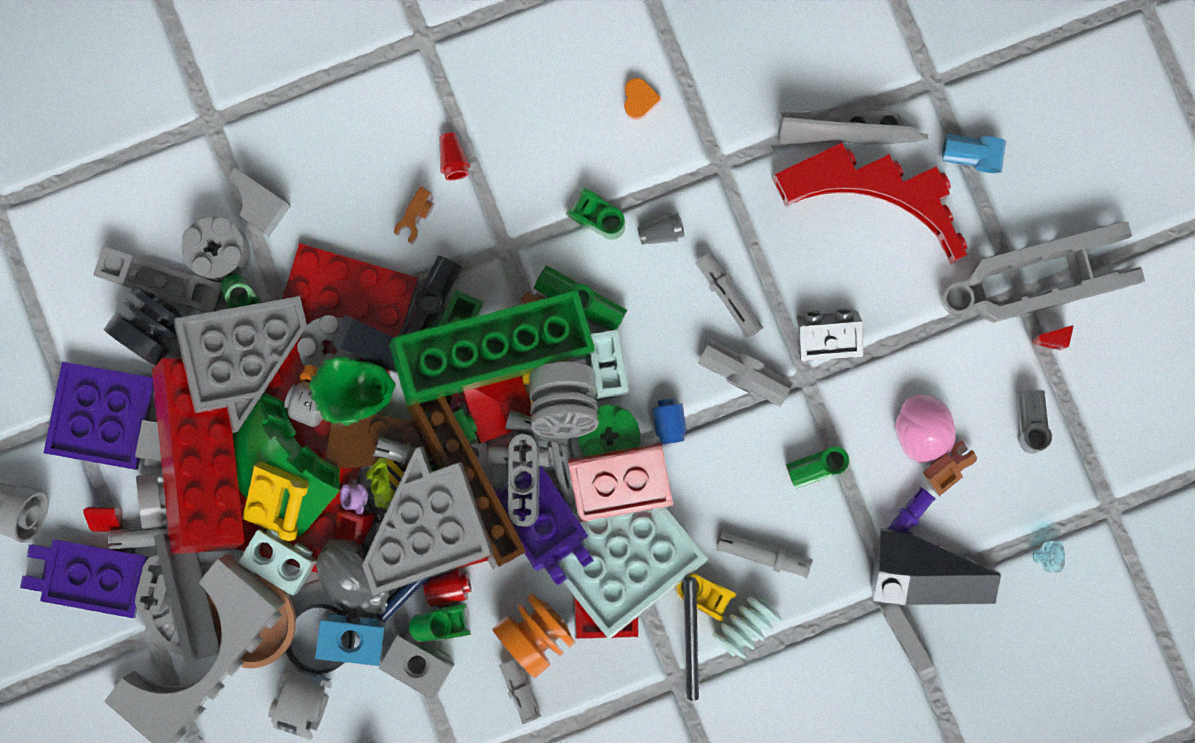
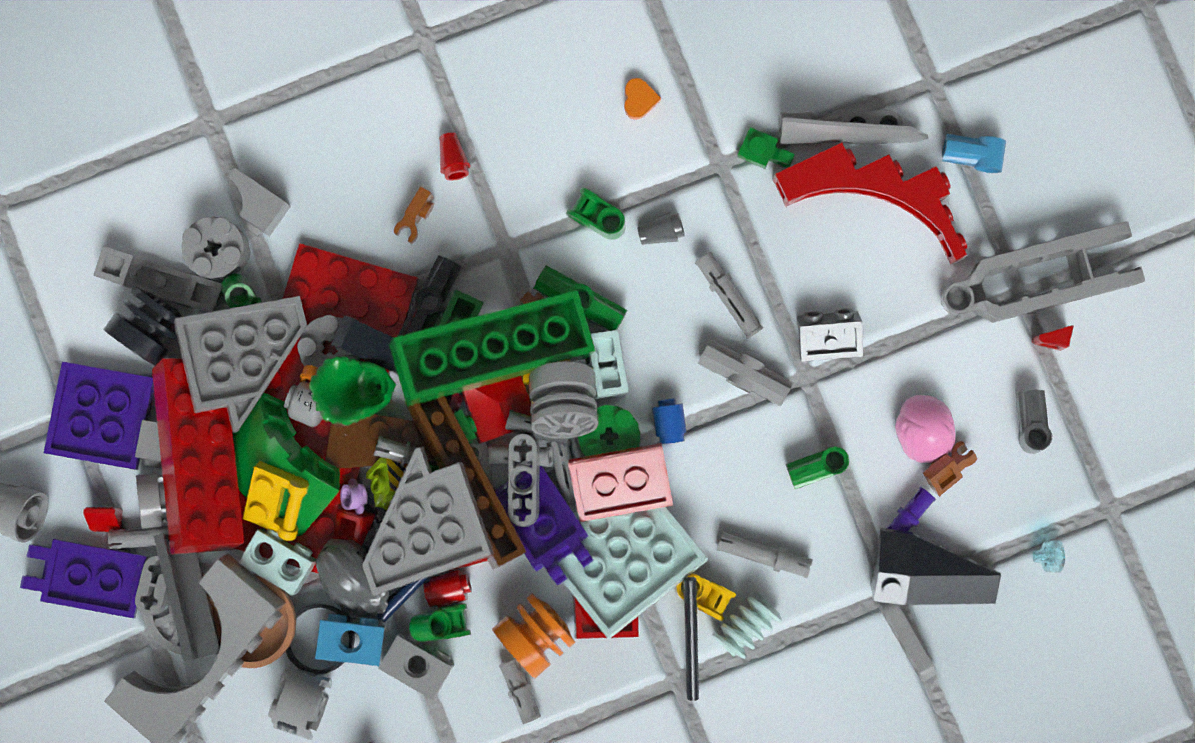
(760, 149): none -> green plate

